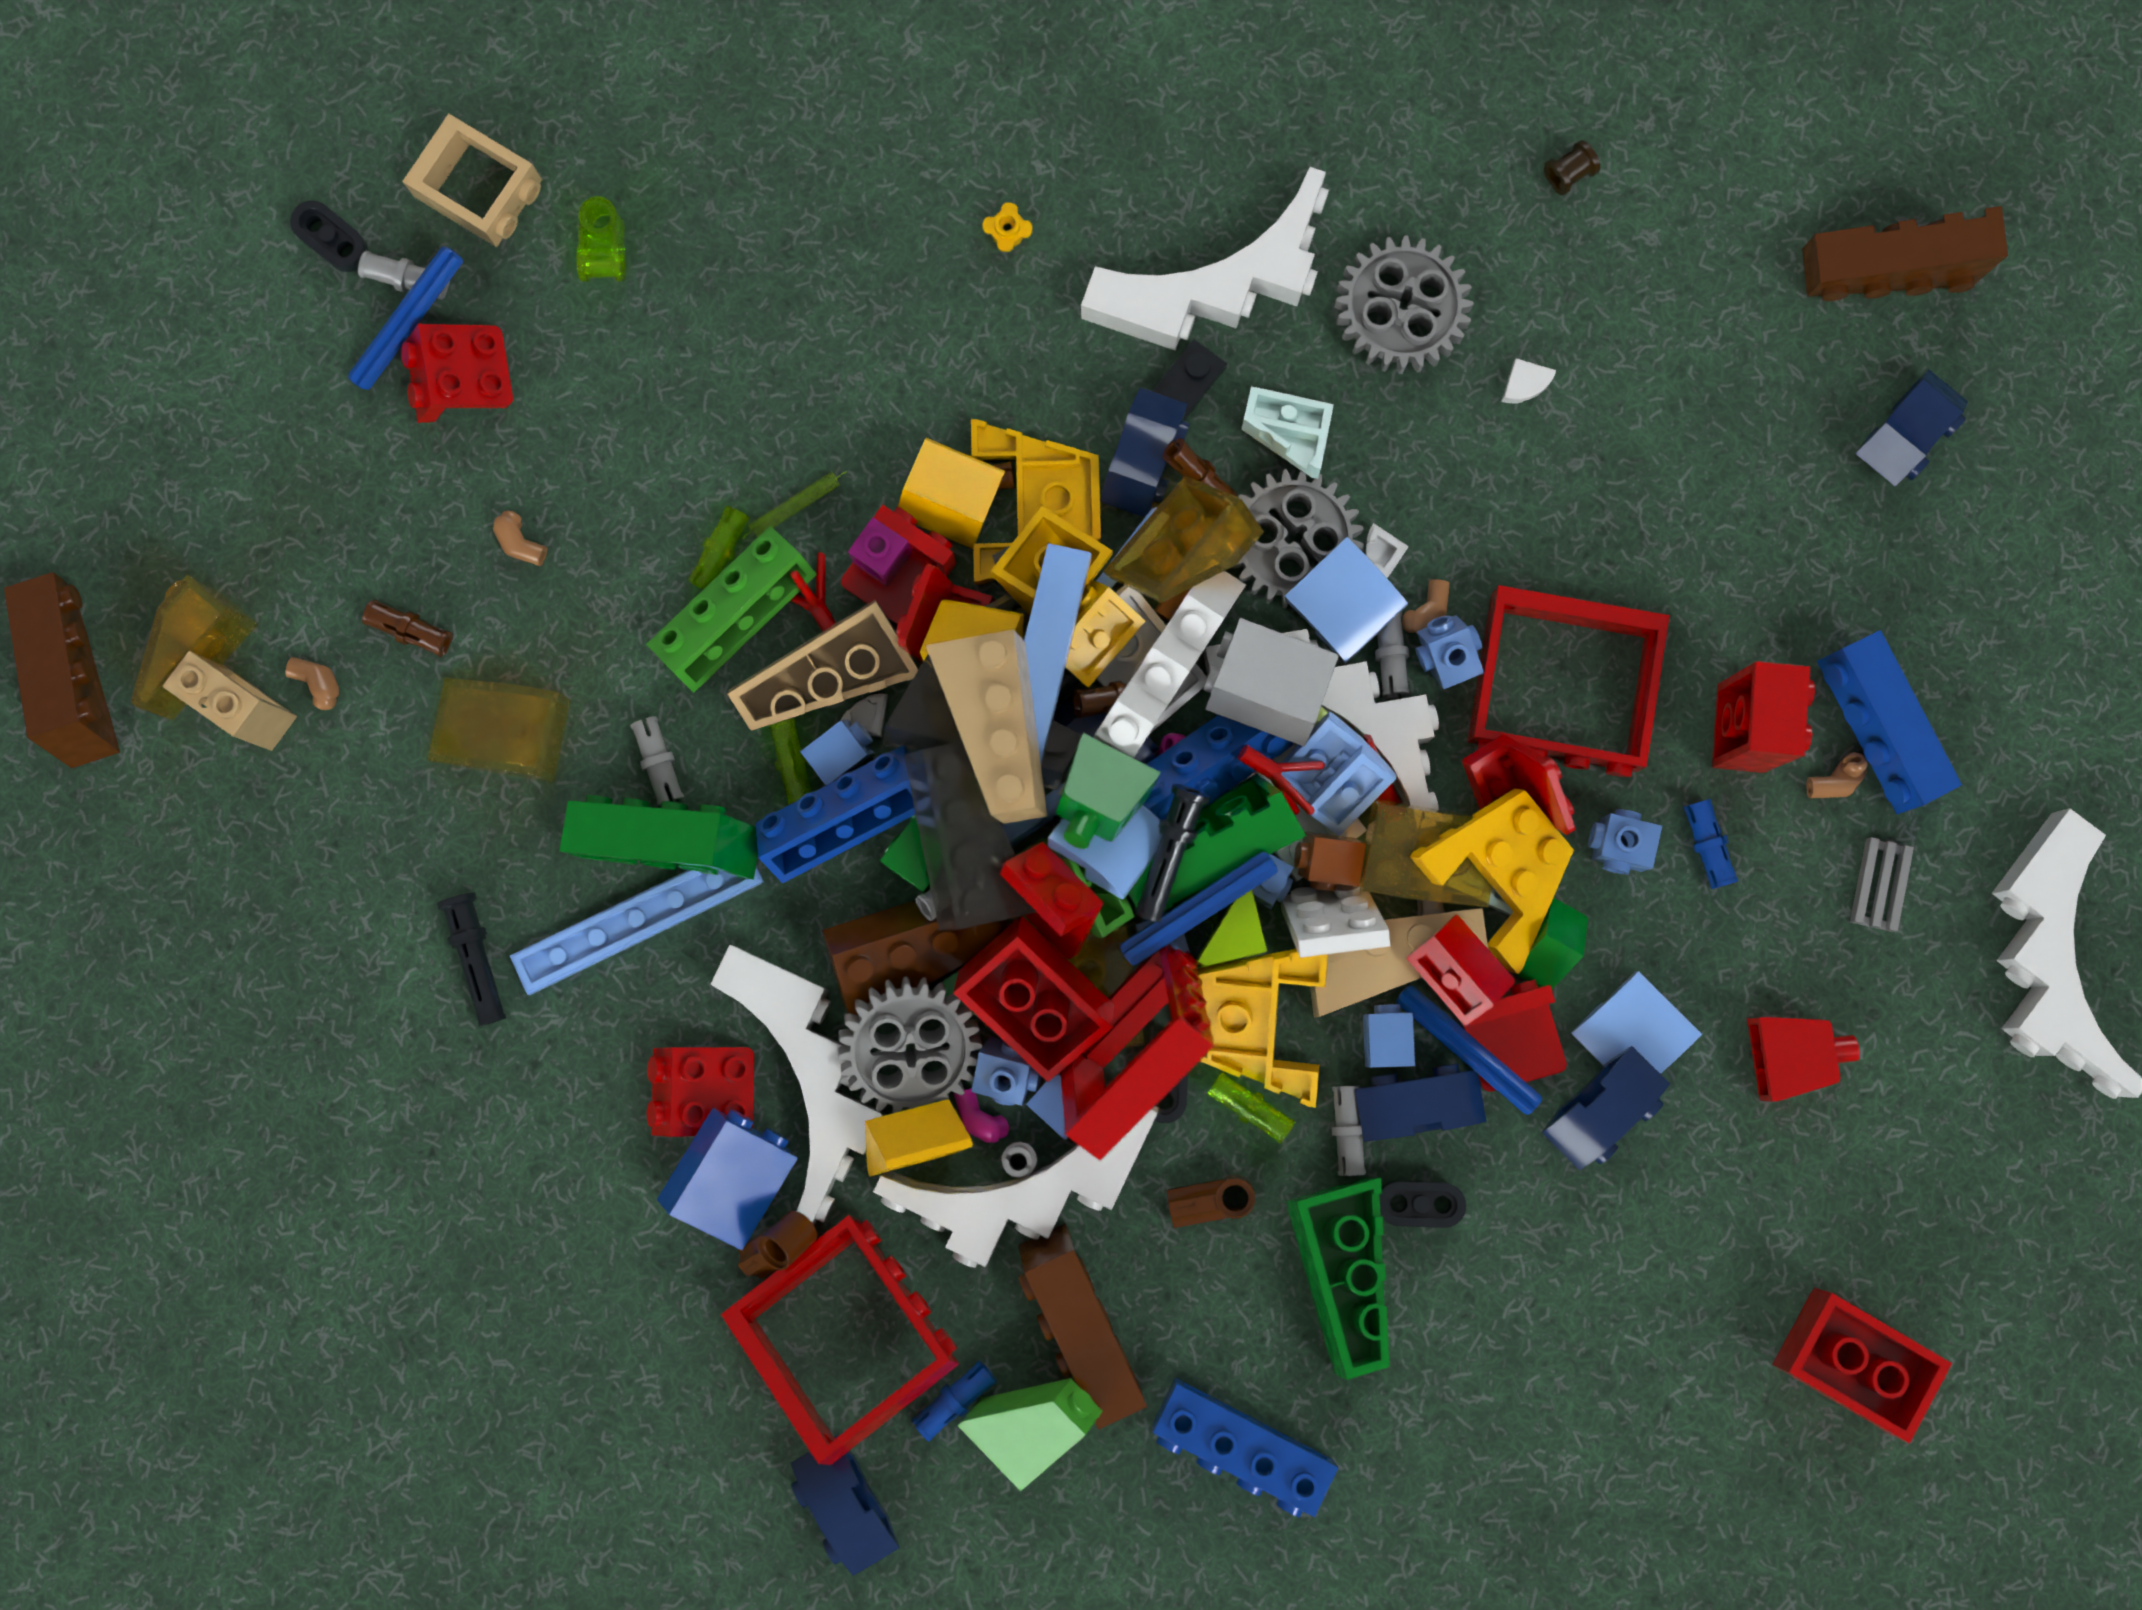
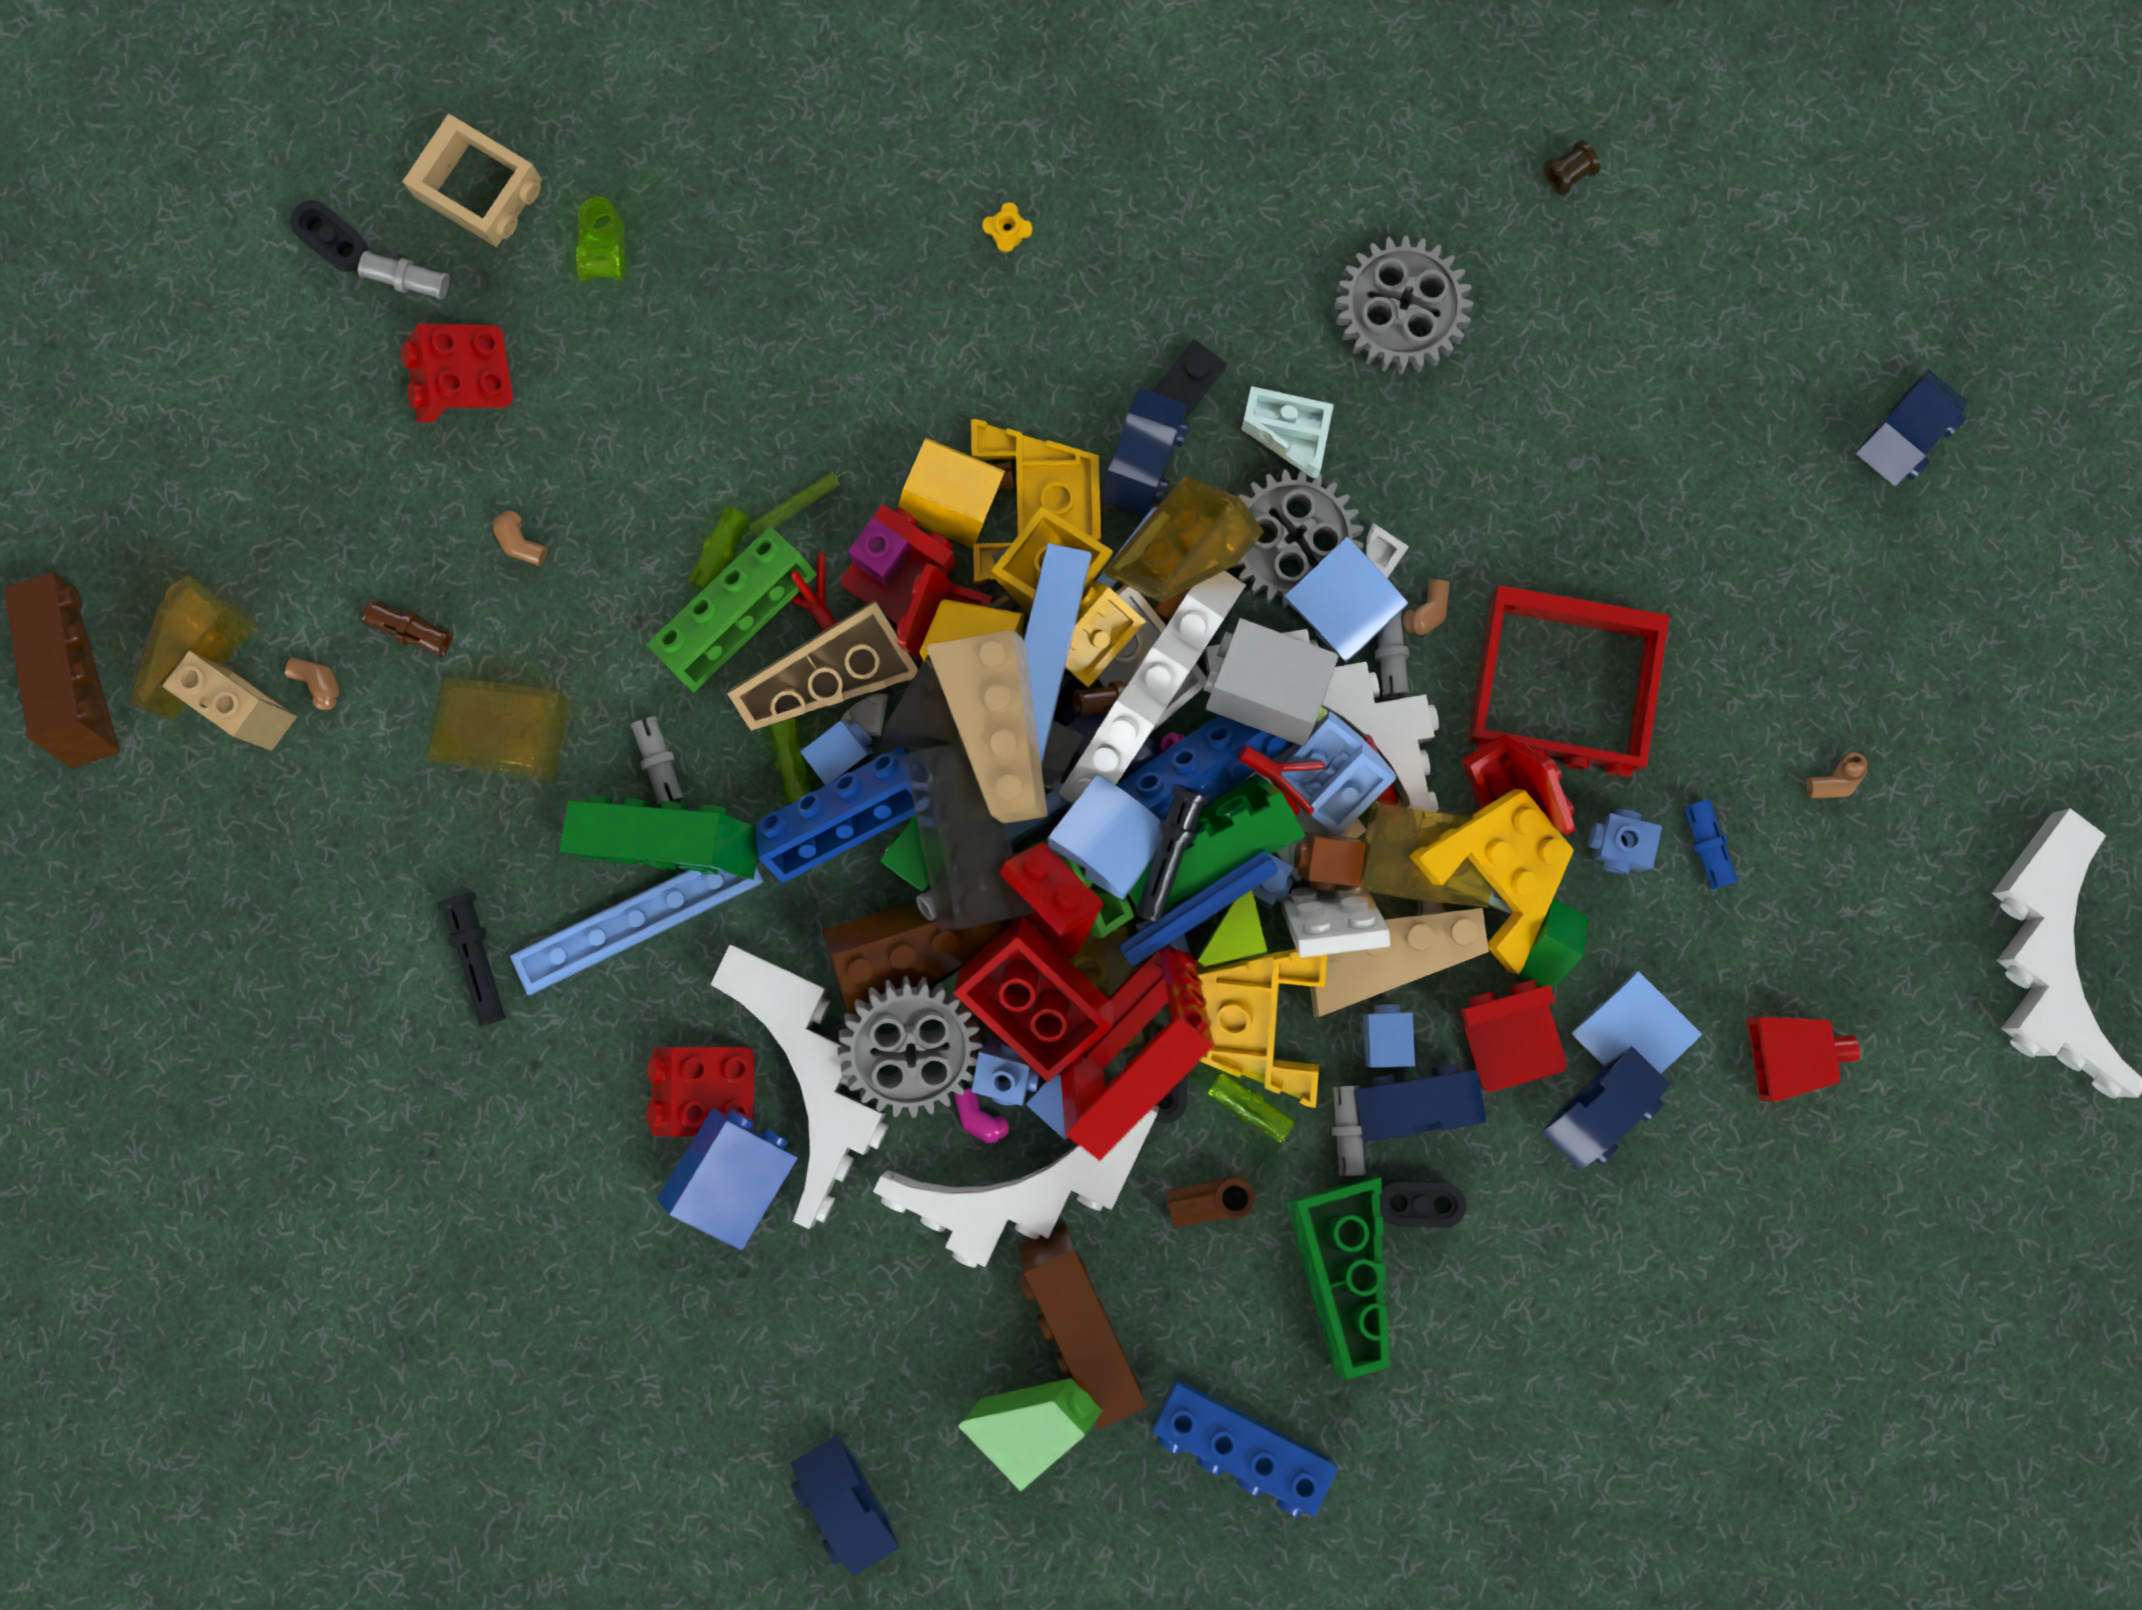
(405, 318): blue axle -> none
(777, 1245): reddish brown piece -> none
(777, 1376): red window -> none
(914, 1137): yellow slope -> none
(954, 1400): blue pin -> none
(1011, 1168): light grey pin -> none
(1102, 792): torso -> none
(1160, 305): white arch -> none
(1189, 464): reddish brown pin -> none
(1449, 650): medium blue brick -> none
(1461, 970): red panel -> none
(1469, 1050): blue axle -> none
(1526, 381): white tile -> none
(1762, 717): red brick -> none
(1862, 1364): red brick -> none
(1889, 723): blue brick -> none
(1898, 890): light grey tile -> none
(1905, 257): reddish brown wedge -> none

